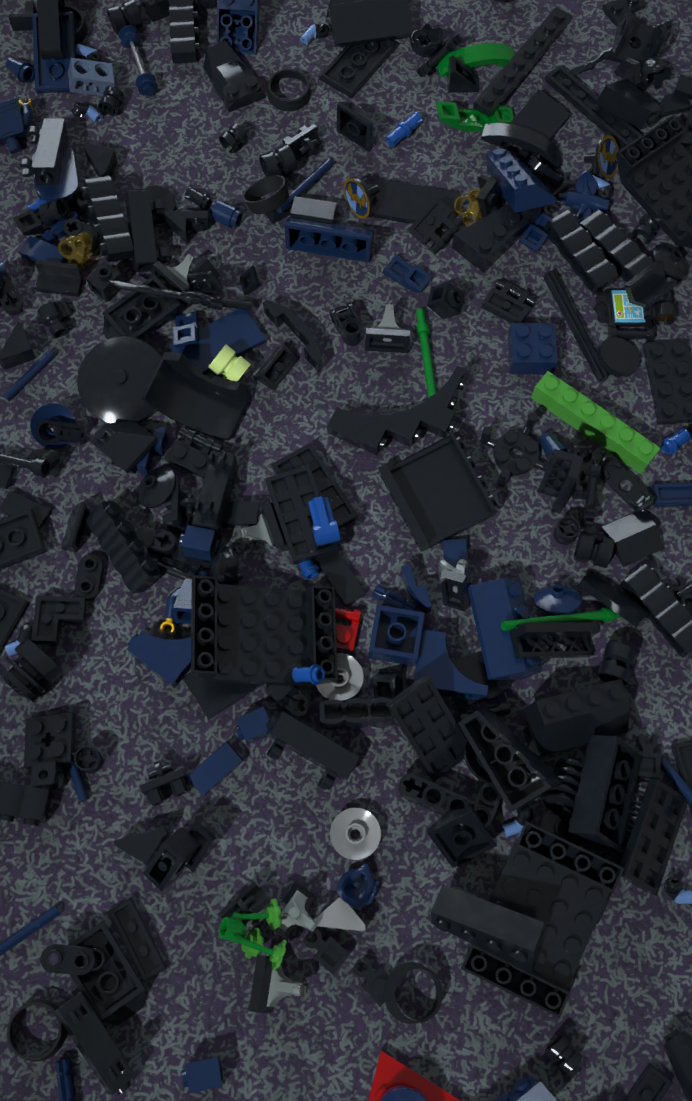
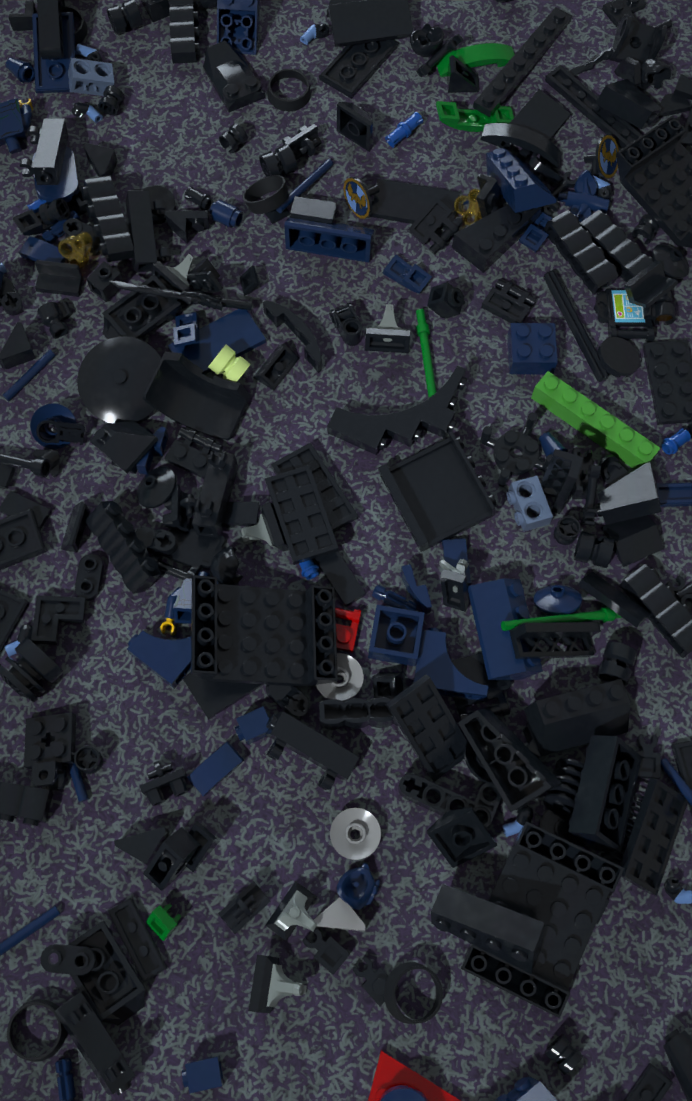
(146, 81): dark blue axle -> none
(161, 921): none -> green tile
(198, 542): dark blue brick -> none
(235, 931): plant -> none
(313, 674): blue pin -> none
(324, 526): blue piece -> none
(534, 503): none -> sand blue brick
(630, 497): none -> slope

